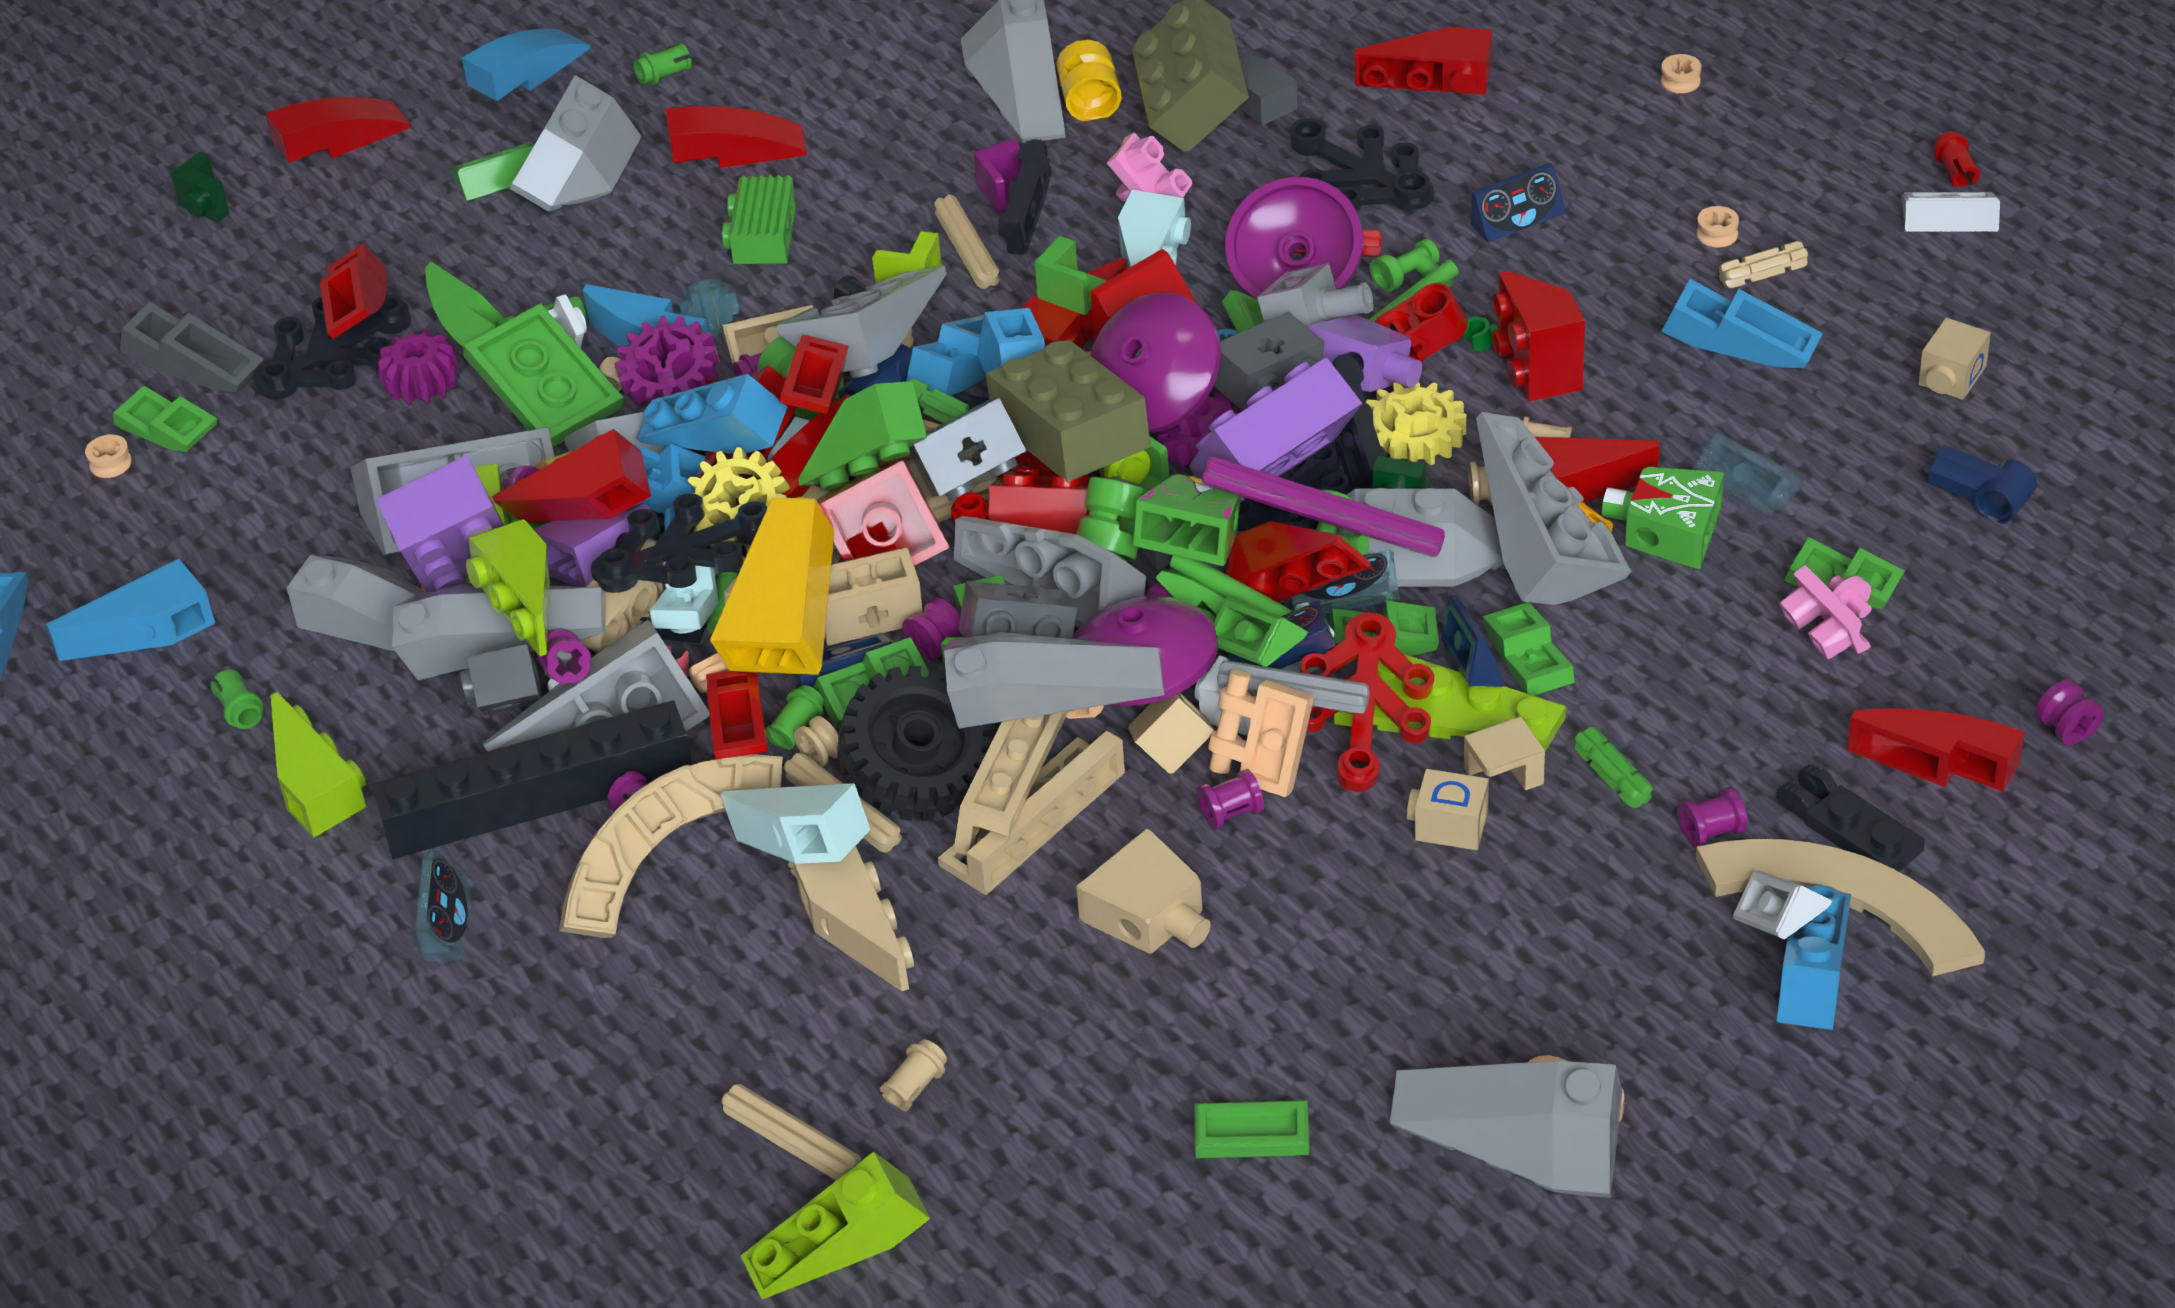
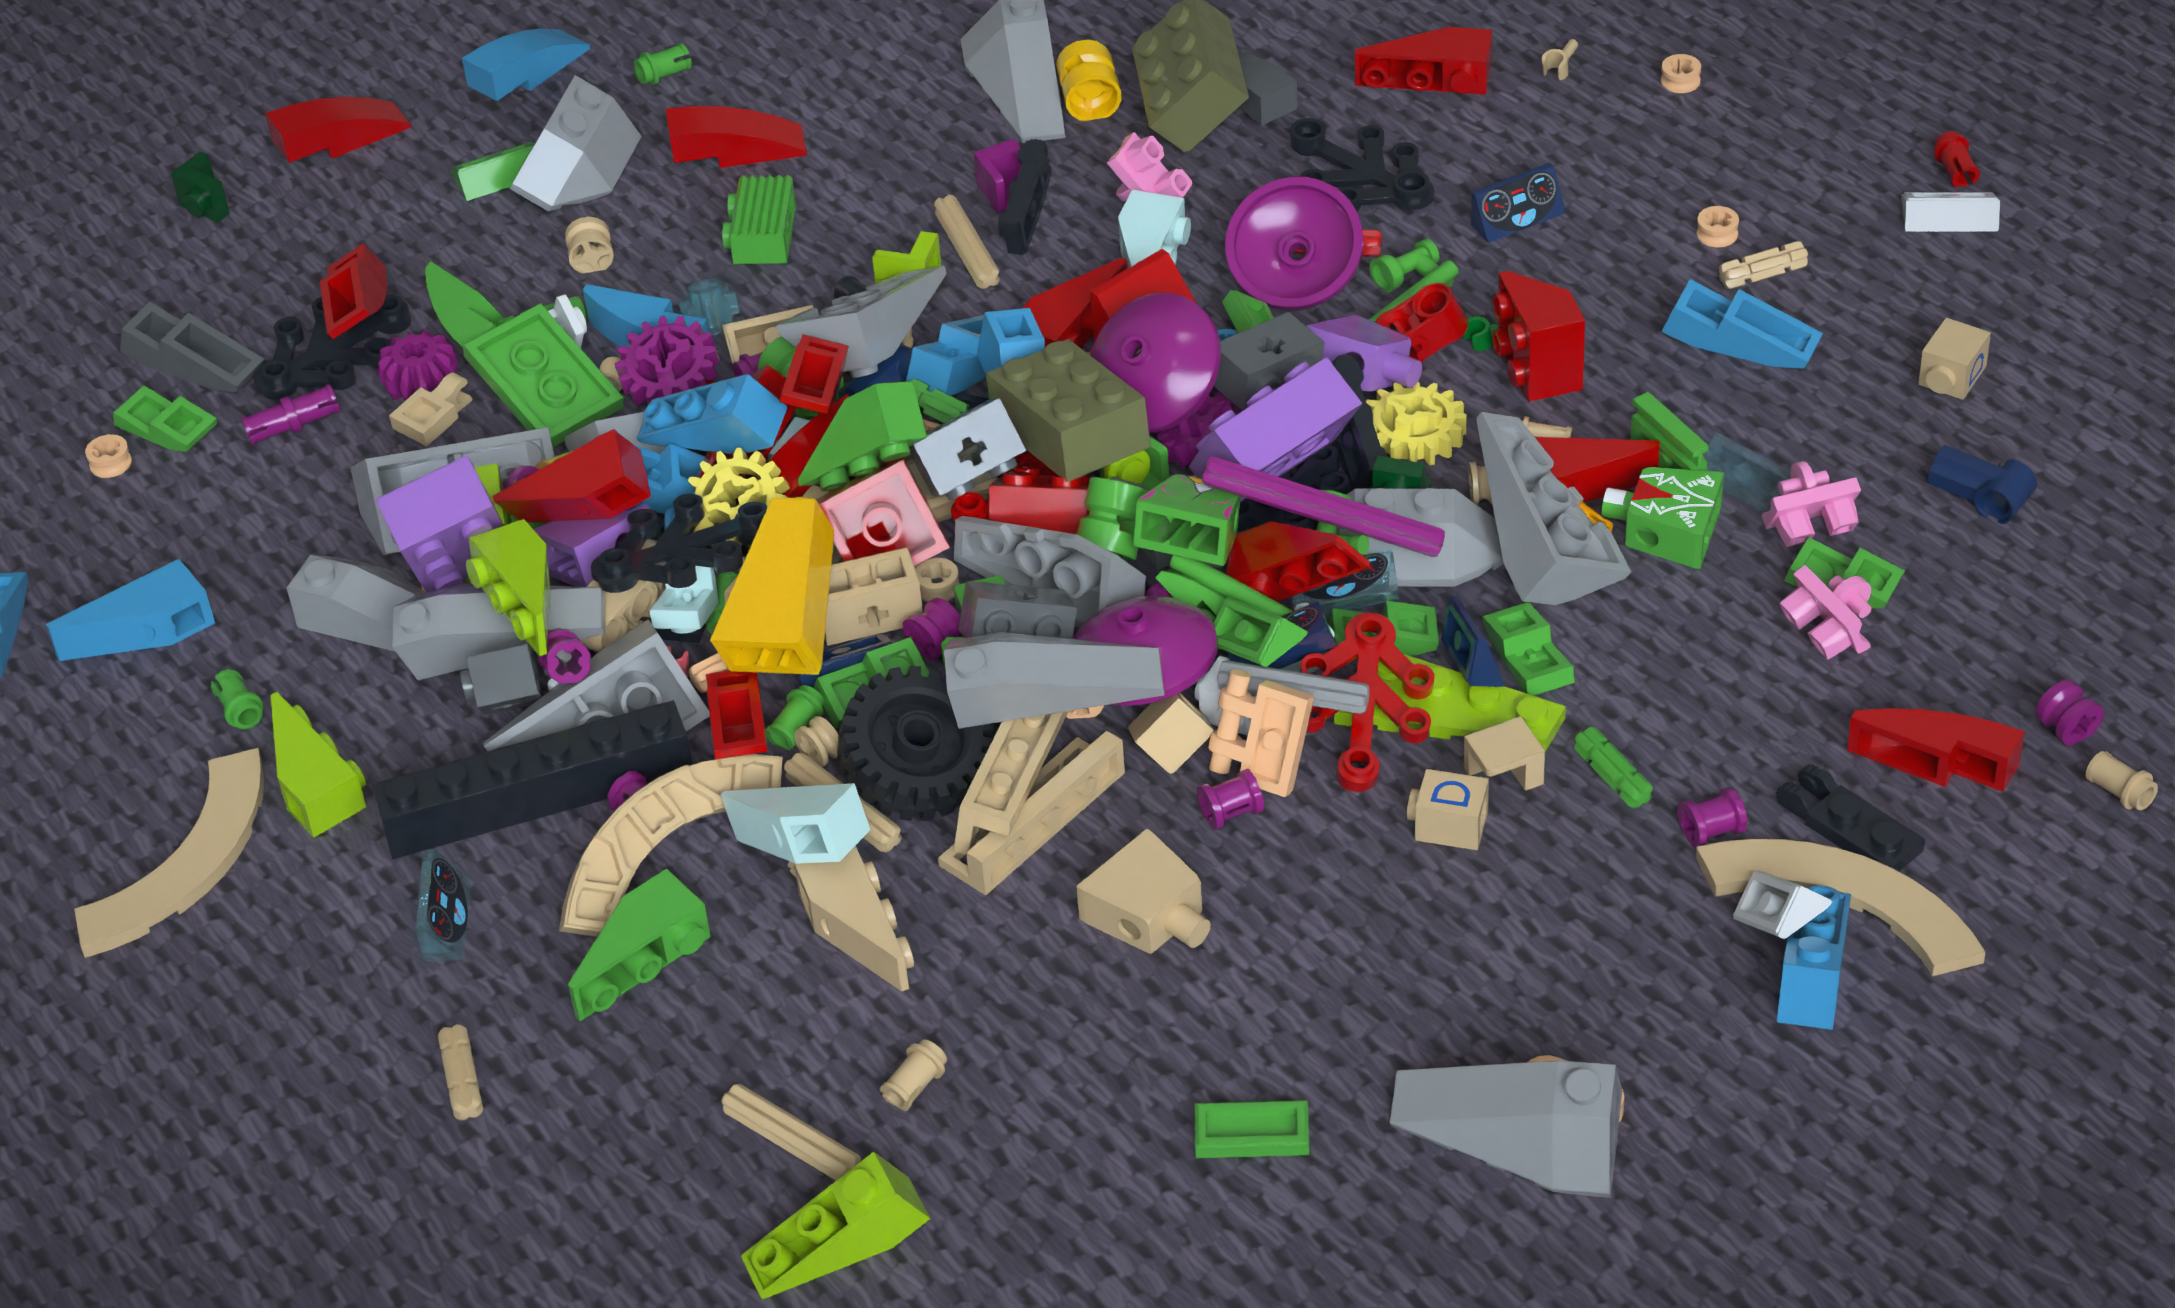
(193, 869): none -> tan tile
(290, 414): none -> magenta pin
(428, 413): none -> tan plate
(460, 1072): none -> tan axle
(586, 256): none -> tan wheel
(639, 939): none -> bright green slope
(933, 569): none -> tan bush
(1061, 281): bright green panel -> none
(1313, 296): light grey brick -> none
(1559, 59): none -> tan hand
(1678, 443): none -> bright green plate
(1811, 496): none -> bright pink hips
(2132, 787): none -> tan pin

